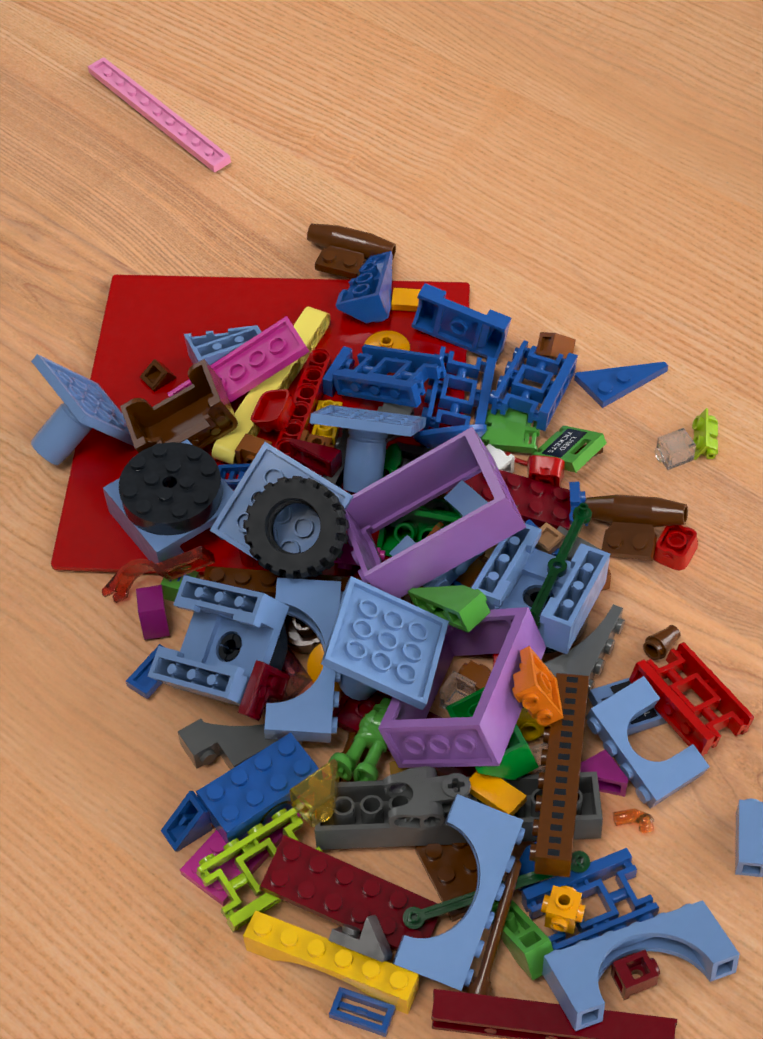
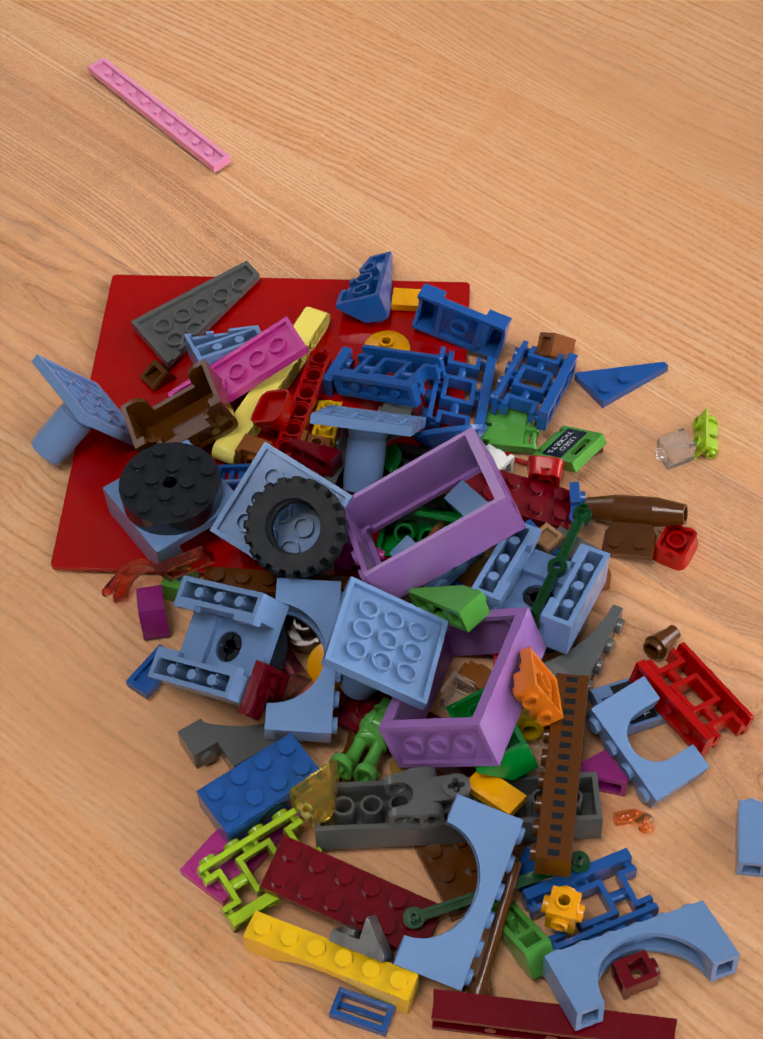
(187, 822): blue slope -> none
(193, 312): none -> dark grey wing
(345, 248): reddish brown plate -> none

